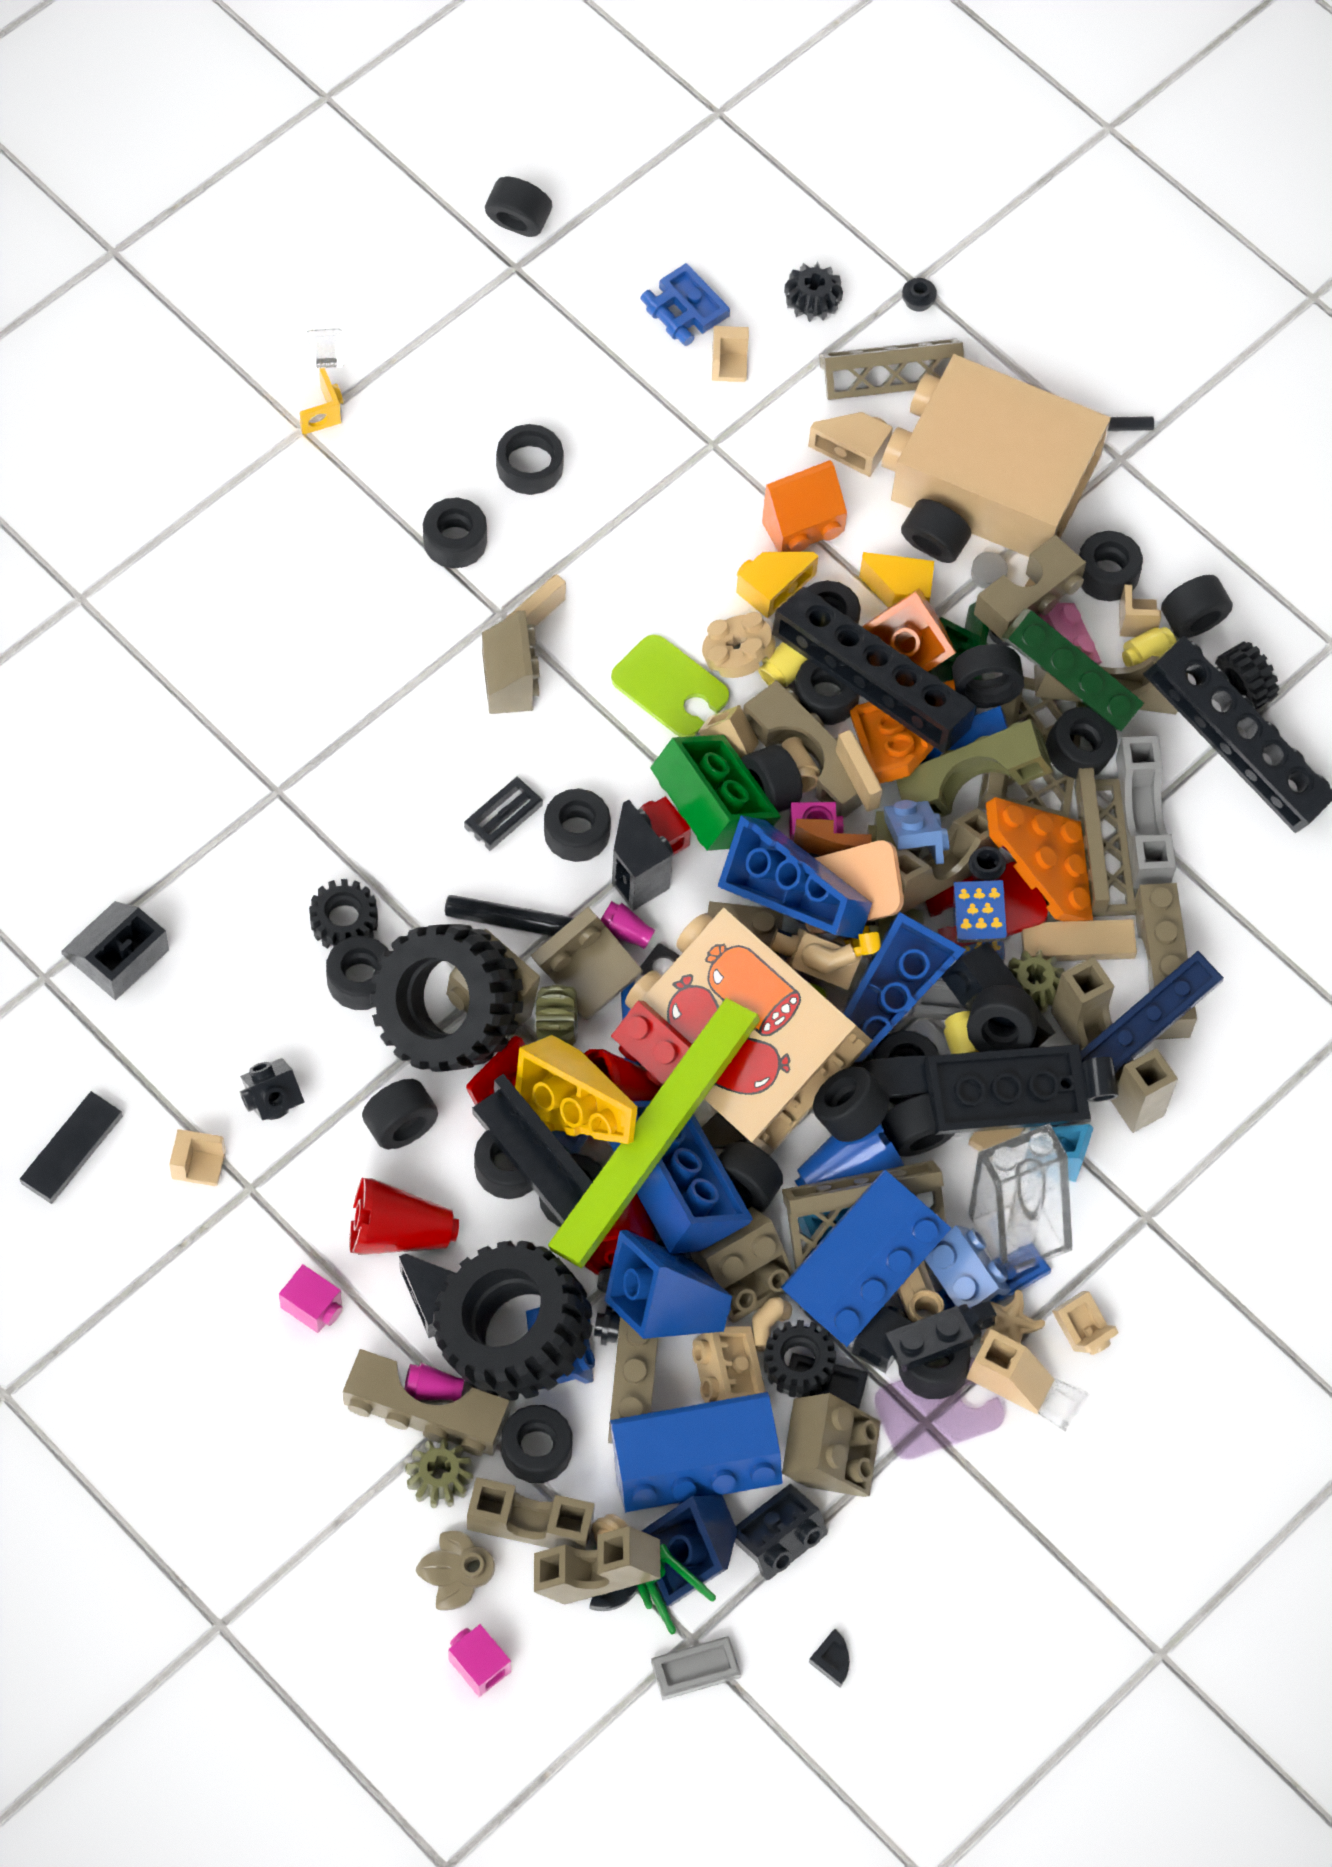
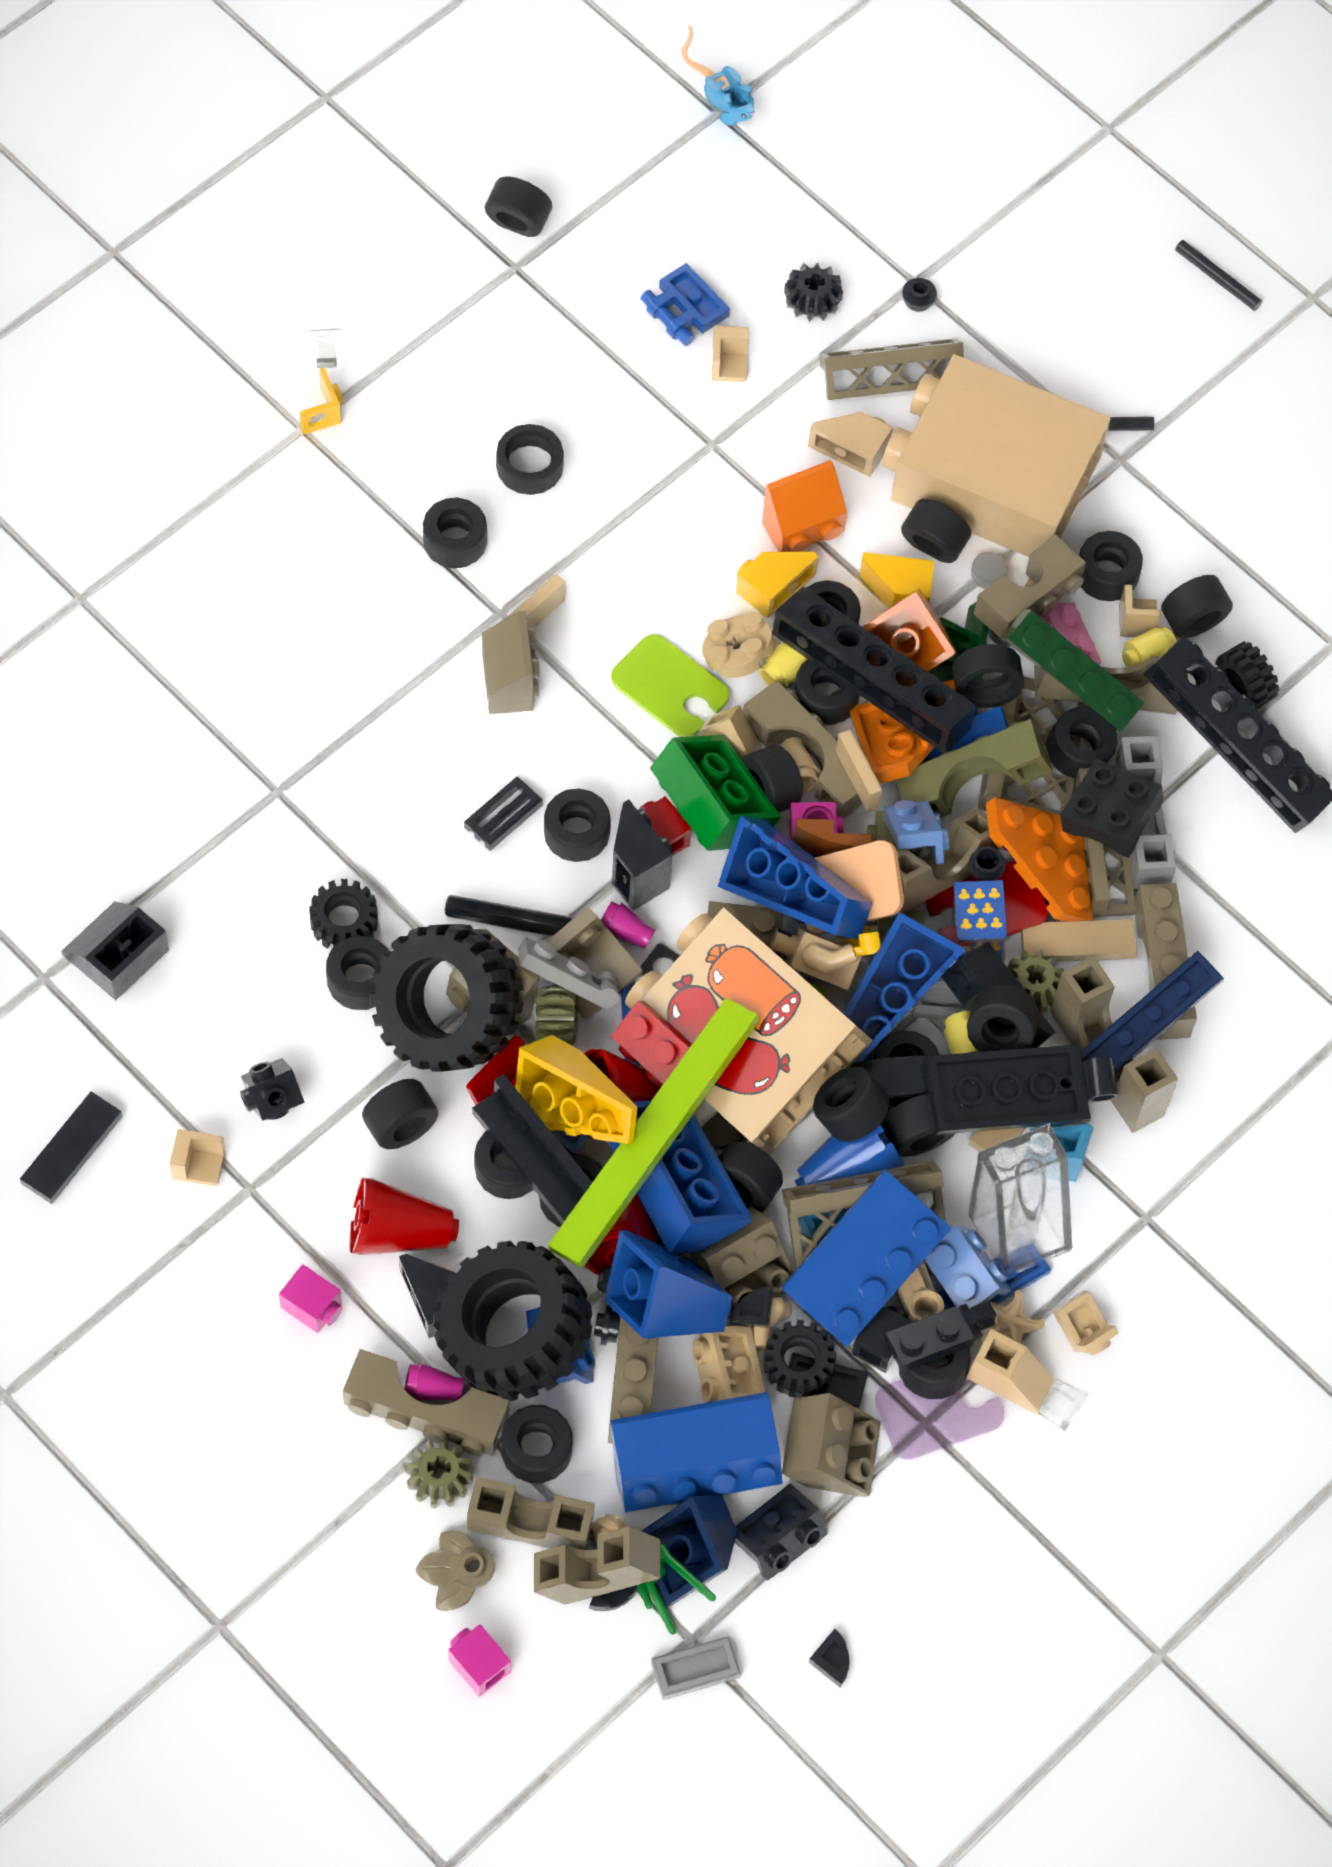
(569, 973): none -> light grey plate
(724, 89): none -> dark azure animal
(753, 1309): none -> black tile
(1112, 807): none -> black brick
(1218, 275): none -> black bar

